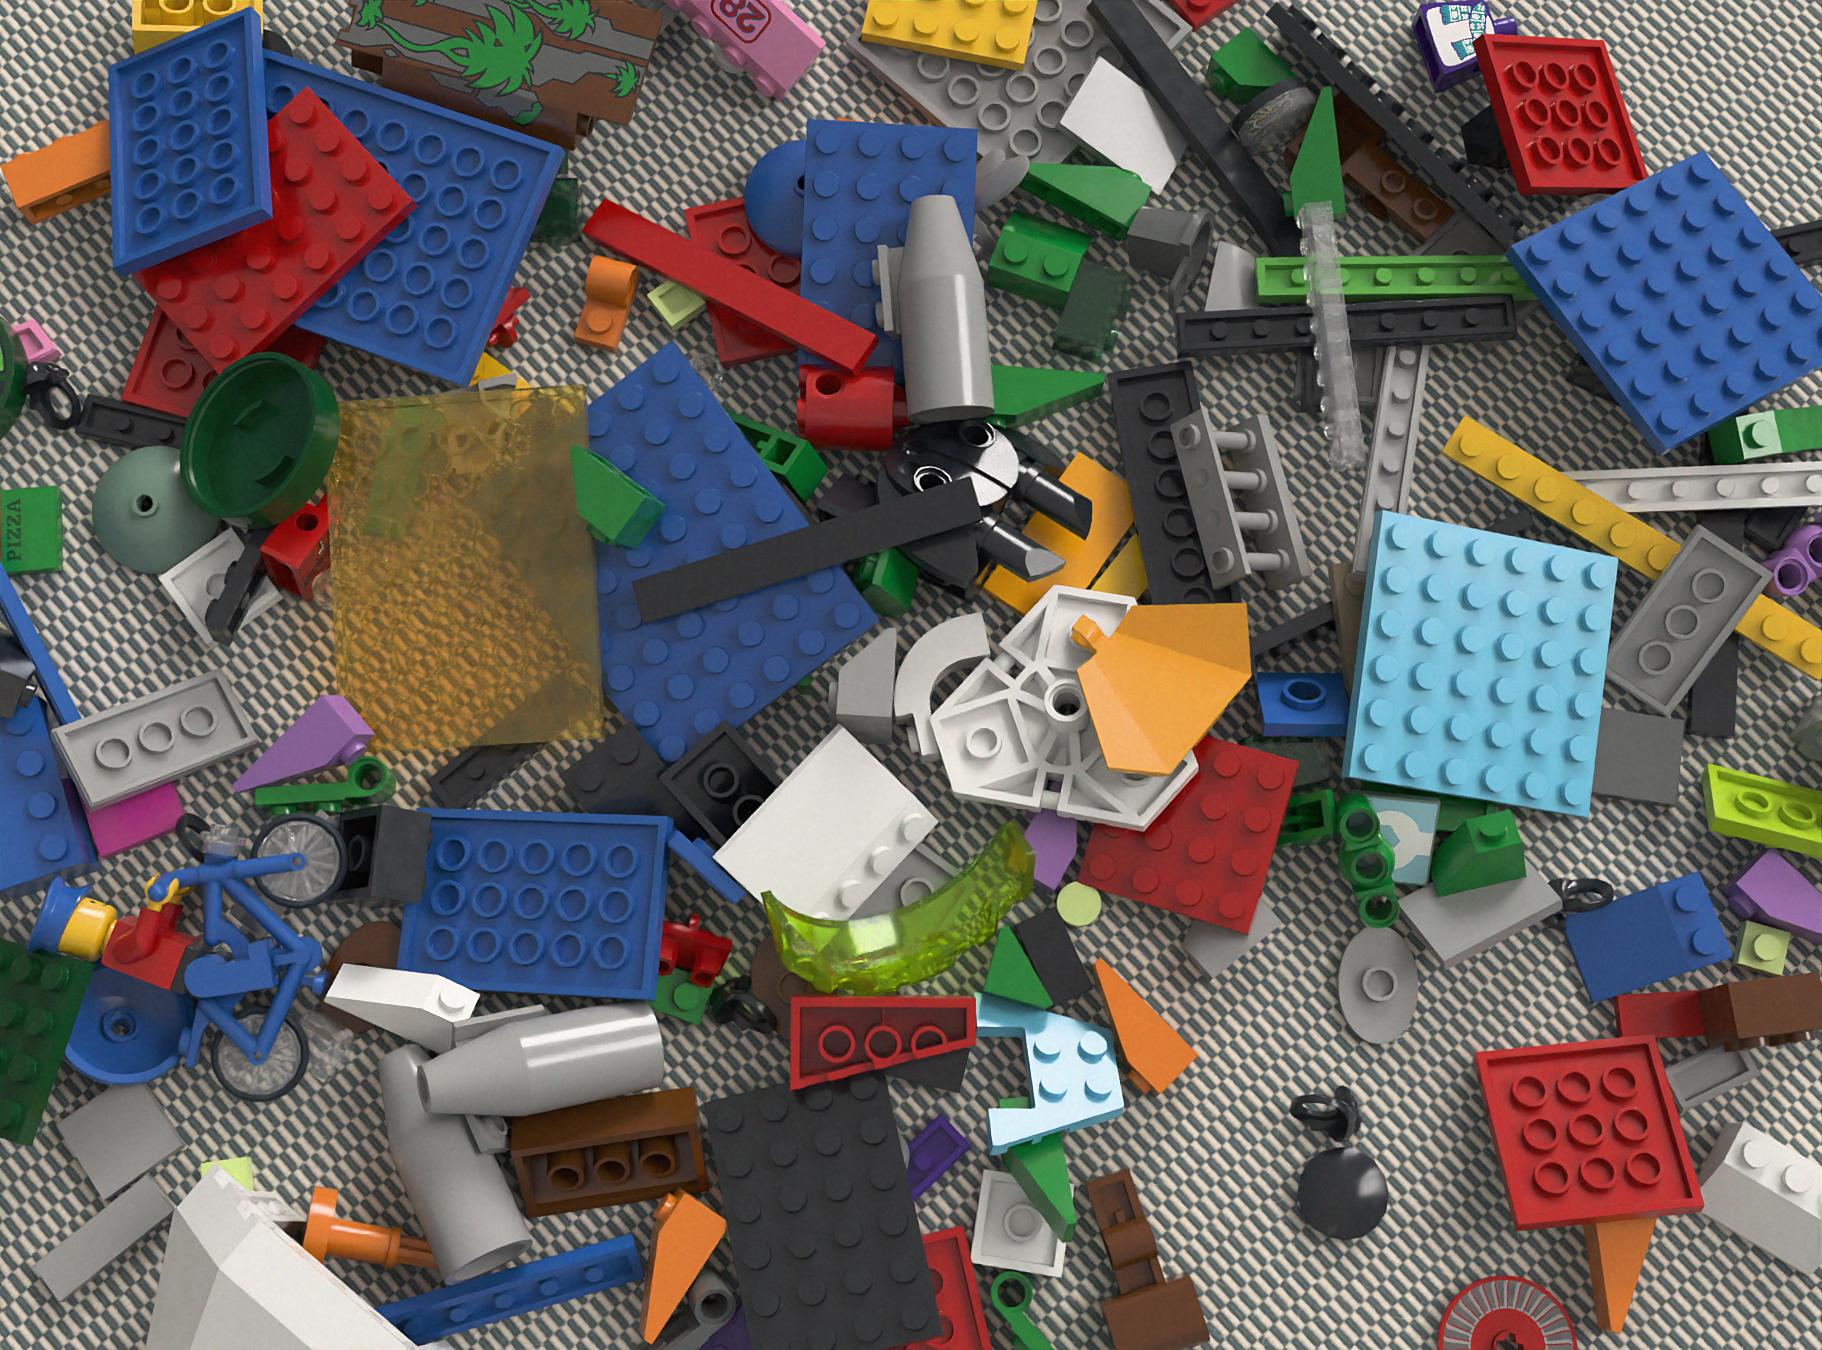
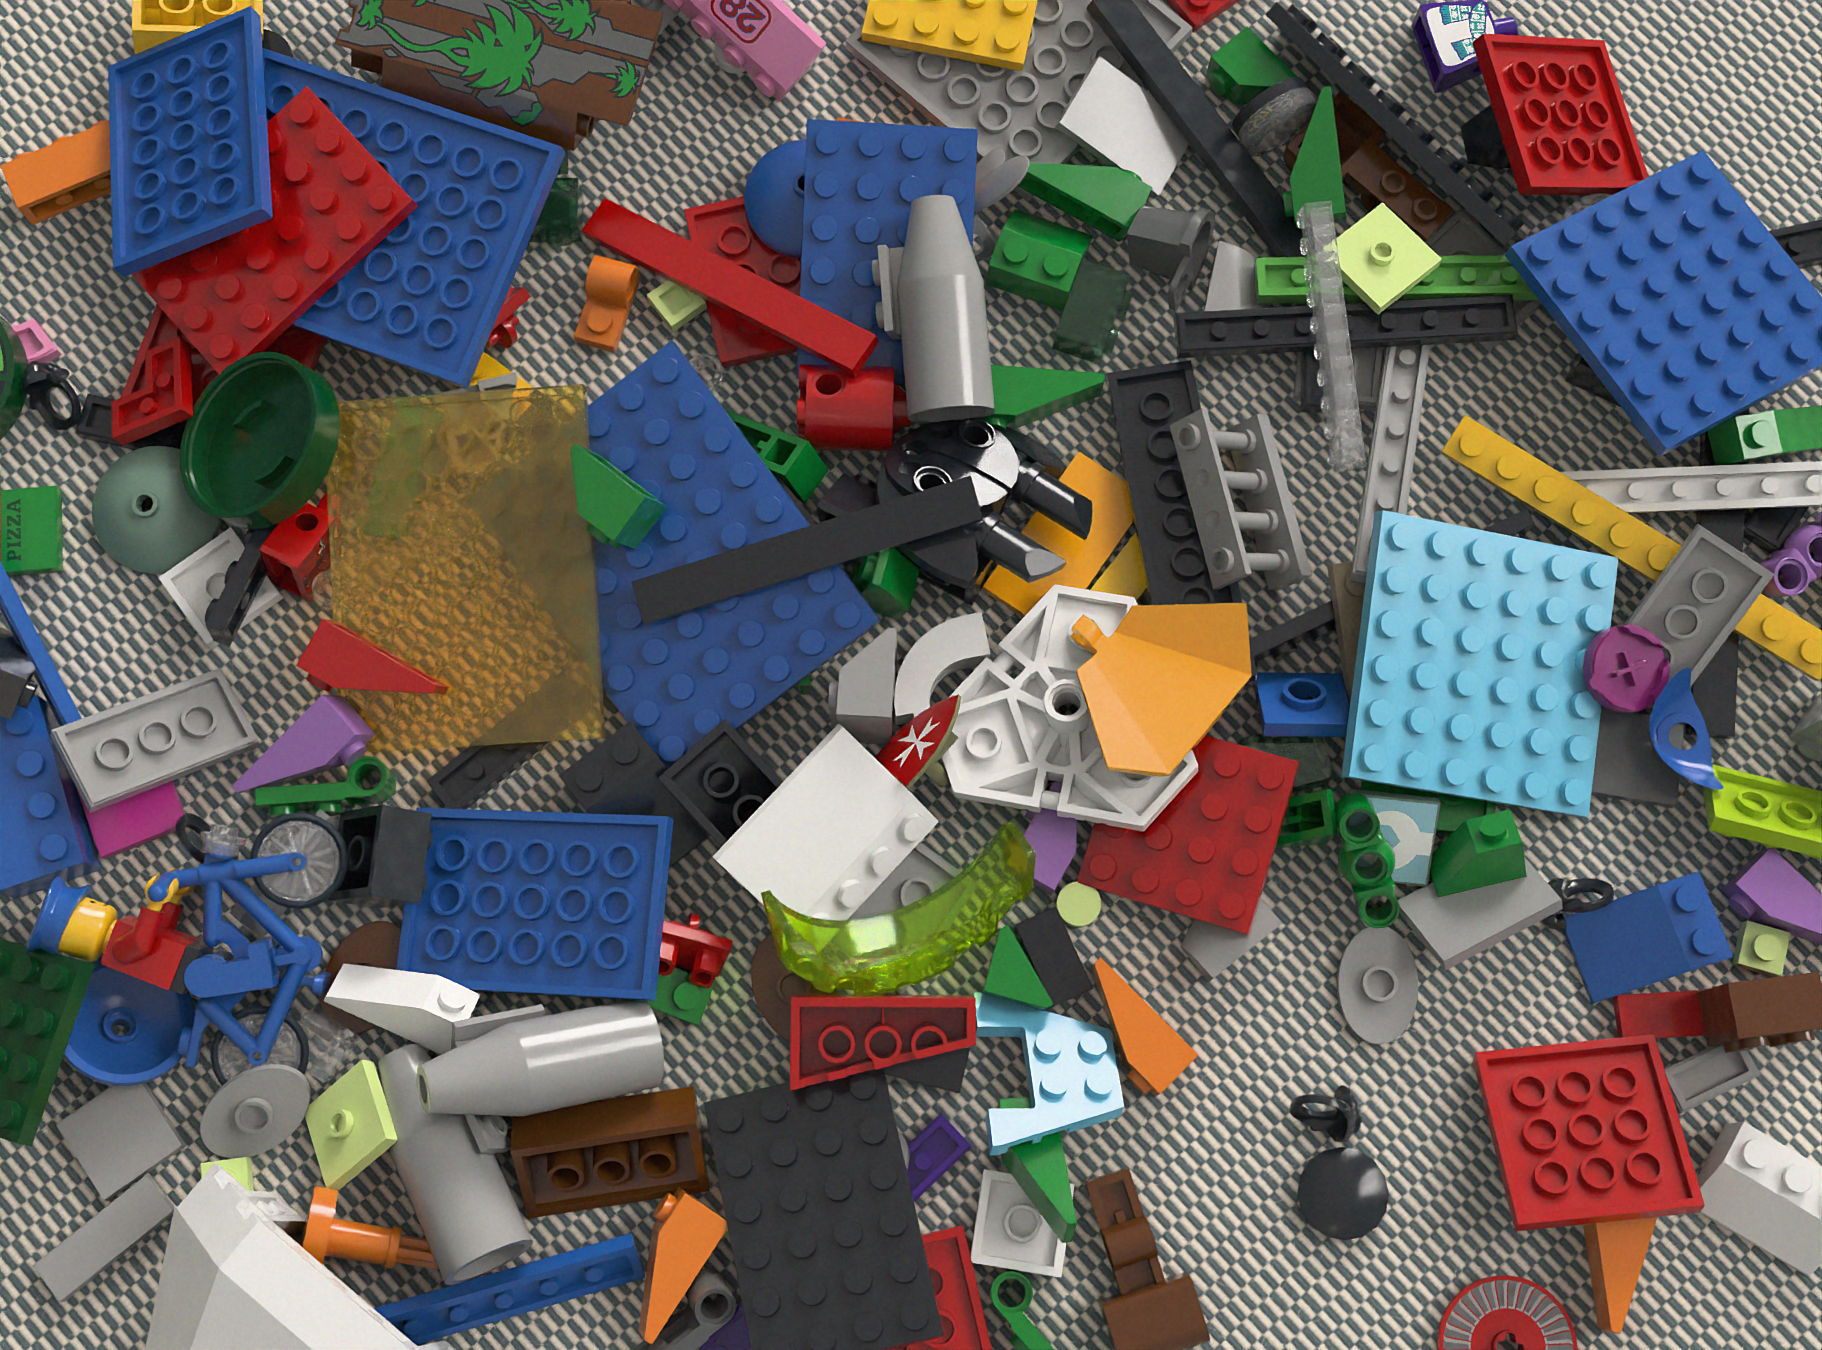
(164, 399): none -> red plate
(255, 1111): none -> light grey piece
(349, 661): none -> red slope
(350, 1125): none -> yellowish green plate
(700, 858): blue piece -> none
(727, 1006): black piece -> none
(922, 744): none -> red shield
(1383, 258): none -> yellowish green plate
(1625, 668): none -> magenta tile
(1678, 706): none -> blue piece

